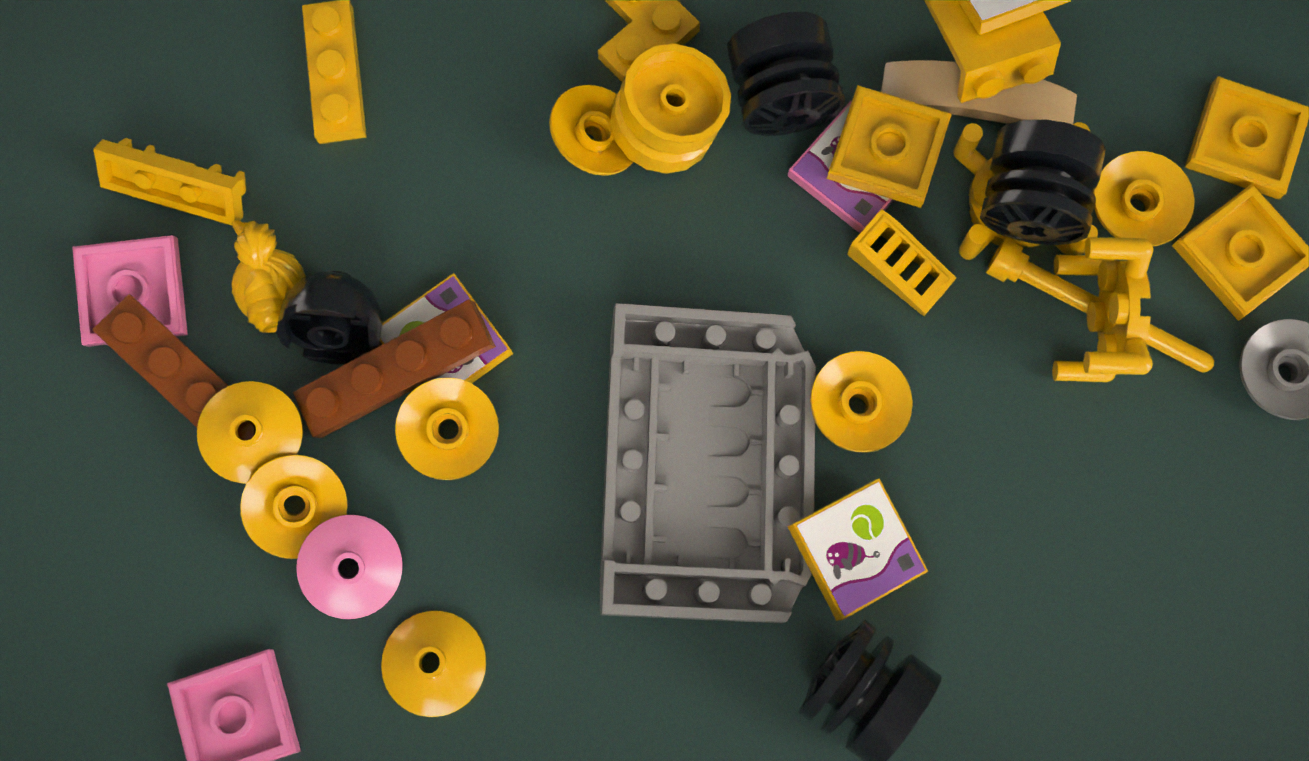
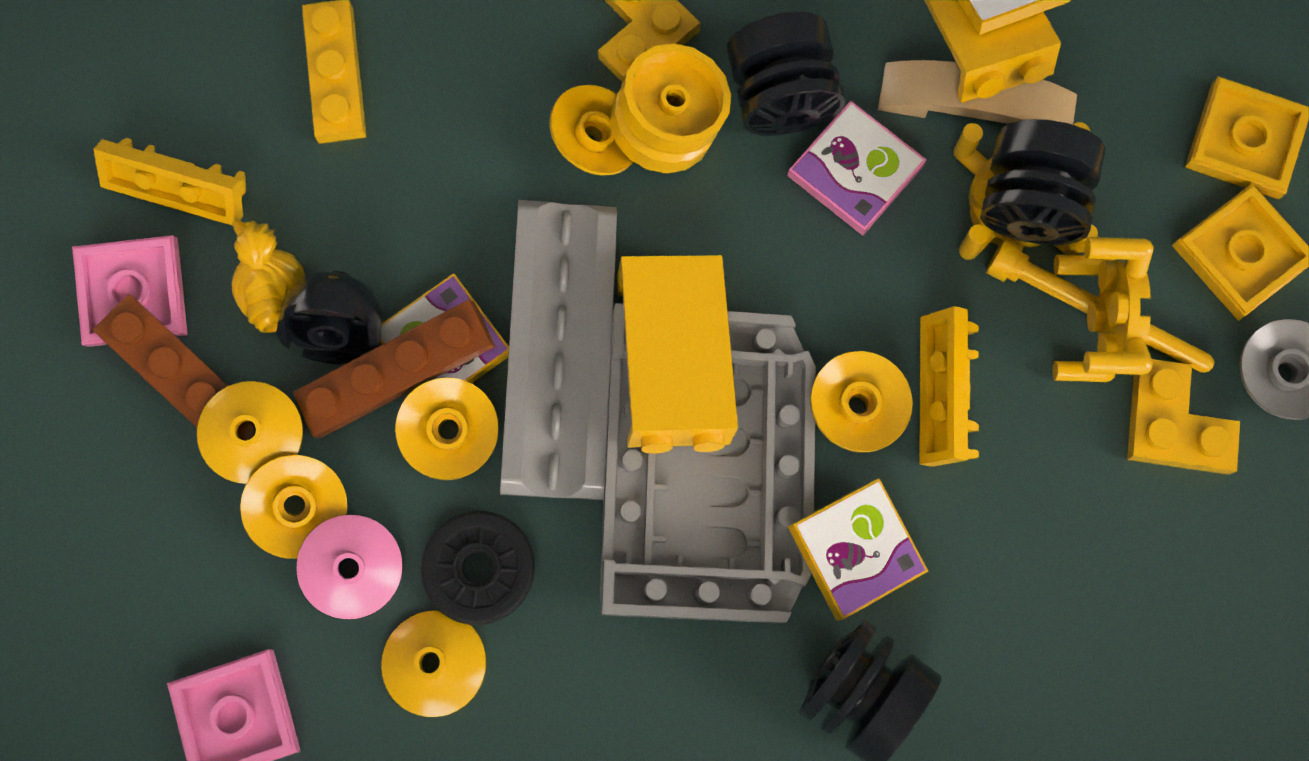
(485, 600): none -> black wheel
(559, 351): none -> light grey plate
(677, 353): none -> yellow panel
(889, 146): yellow tile -> none
(913, 250): yellow slope -> none
(945, 387): none -> yellow plate
(1156, 183): yellow dish -> none
(1166, 432): none -> yellow plate

